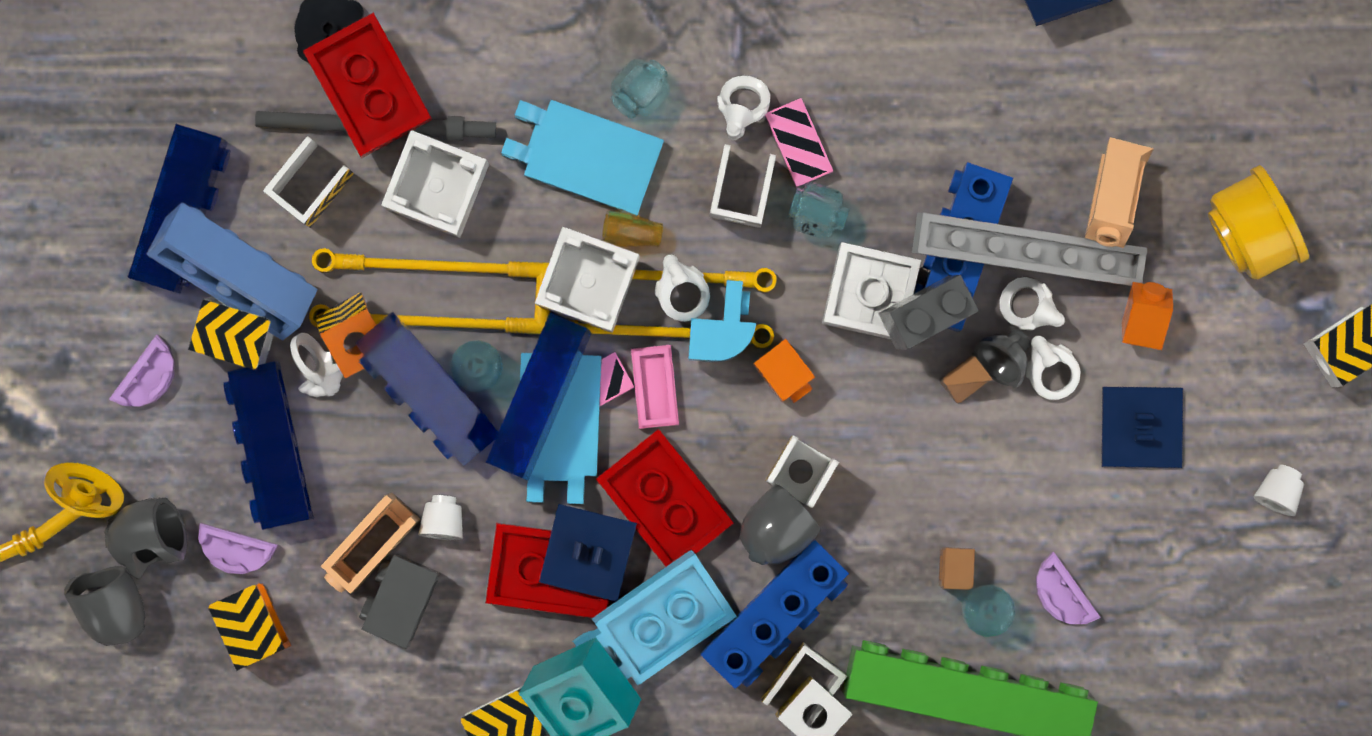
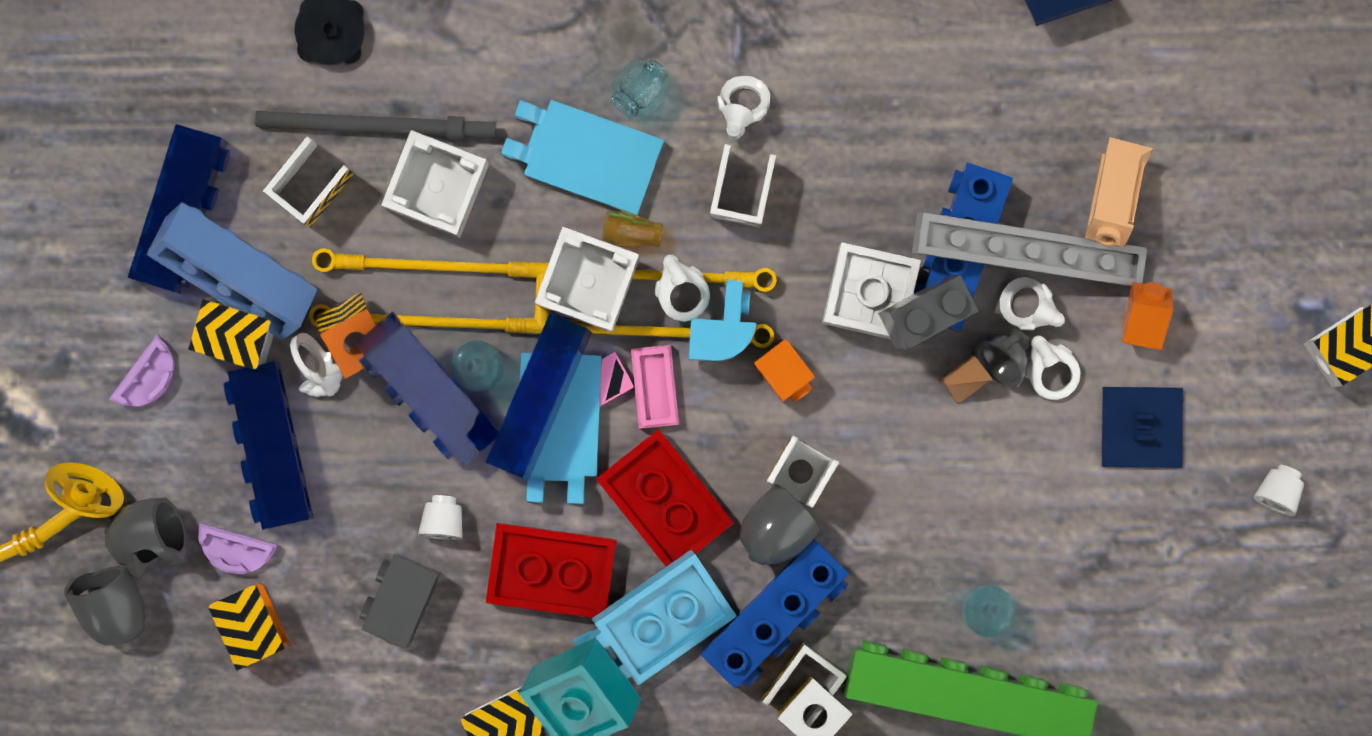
(343, 576): light nougat window -> none
(367, 85): red plate -> none
(588, 552): dark blue piece -> none
(798, 142): bright pink tile -> none
(818, 211): clear light blue head -> none
(956, 568): medium nougat slope -> none
(1061, 594): lavender tile -> none
(1256, 226): yellow wheel -> none

